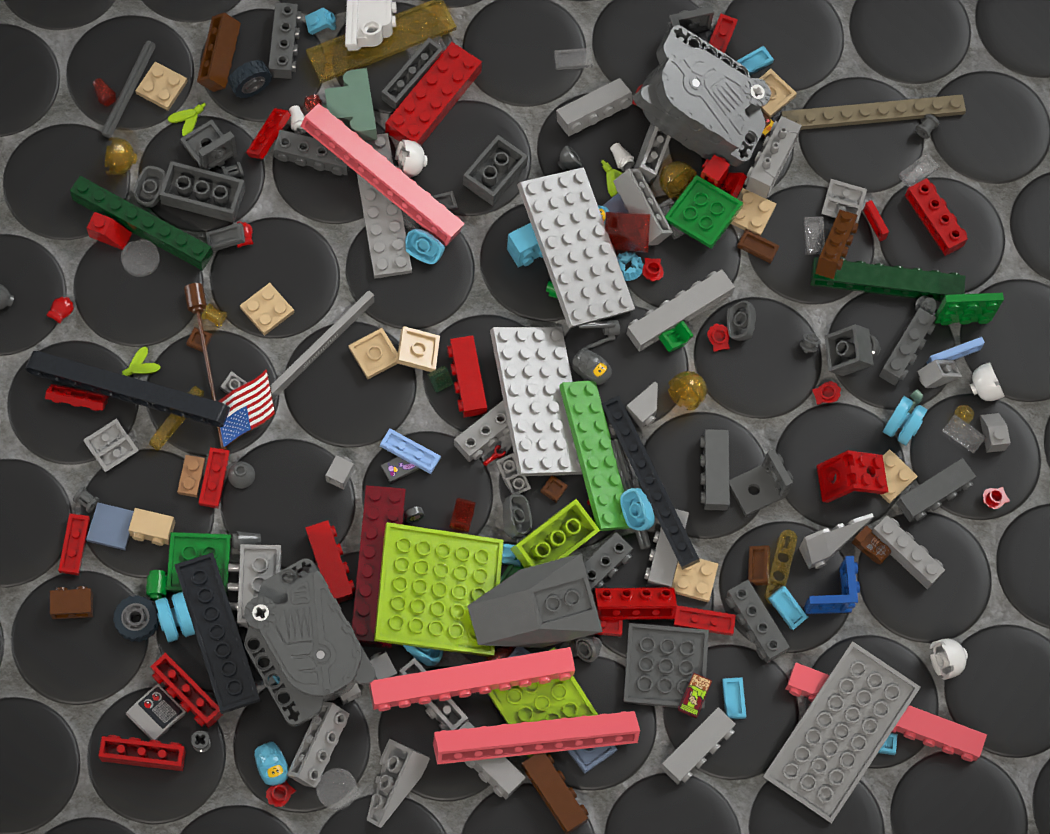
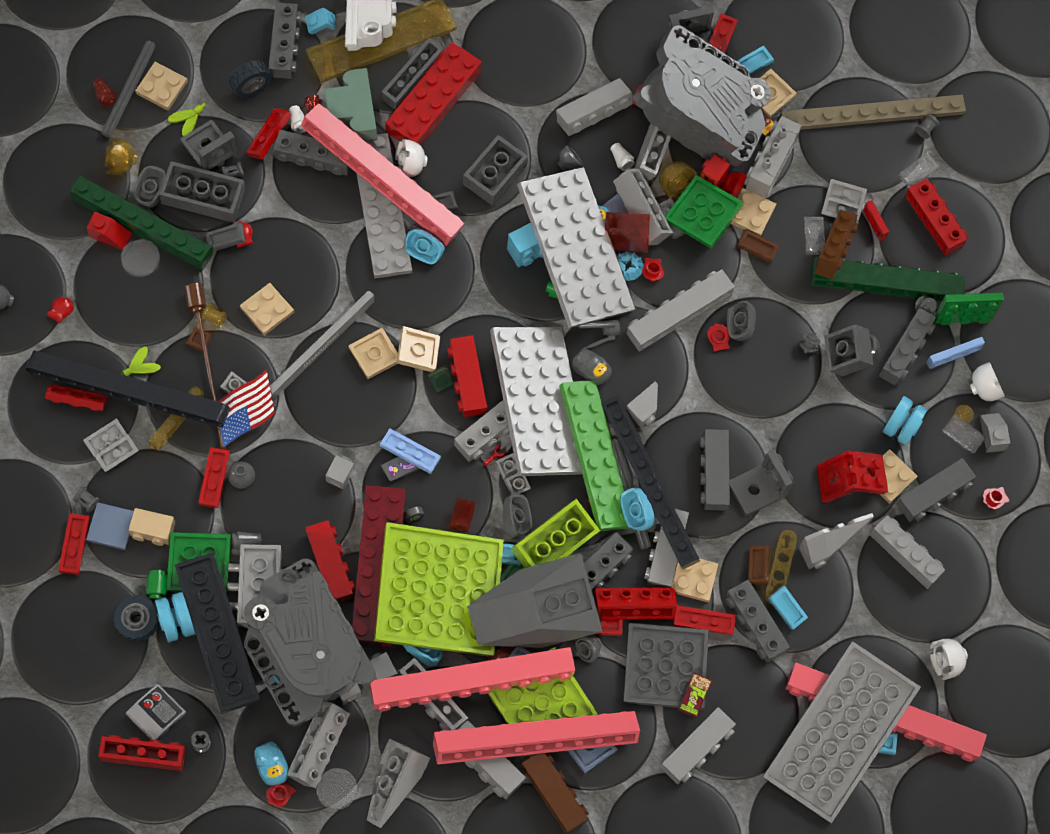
(71, 603): reddish brown brick -> none
(186, 690): red brick -> none
(191, 476): medium nougat plate -> none
(218, 52): reddish brown brick -> none
(554, 488): reddish brown tile -> none
(573, 58): clear tile -> none
(611, 175): lime piece -> none
(676, 337): green bracket -> none
(687, 389): clear yellow cylinder -> none
(734, 698): medium azure tile -> none
(827, 393): red animal -> none
(838, 603): blue bracket -> none
(871, 545): reddish brown leg -> none
(917, 398): sand green hand -> none
(938, 373): light grey slope -> none

